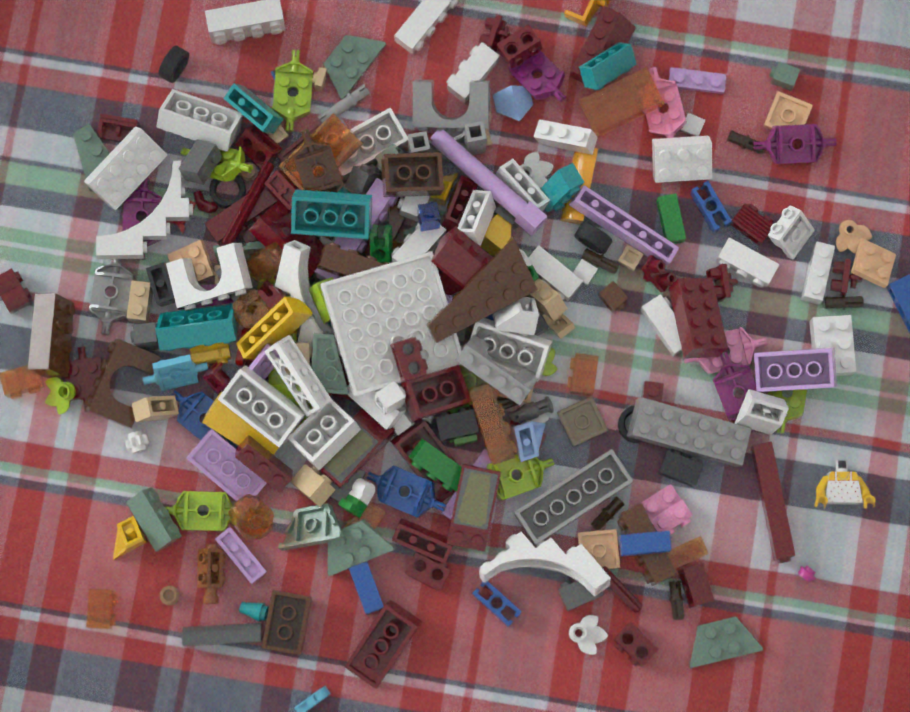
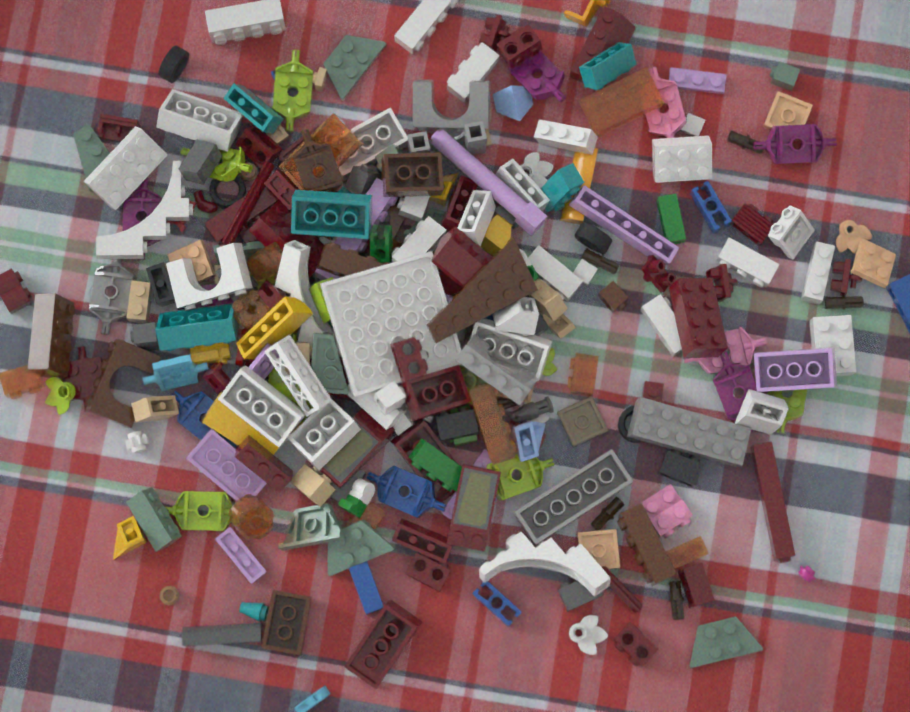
(101, 609): clear orange brick -> none
(210, 572): dark orange brick -> none
(350, 100): light grey pin -> none
(428, 216): clear blue brick -> none
(630, 257): tan plate -> none
(645, 543): blue piece -> none
(843, 488): torso -> none

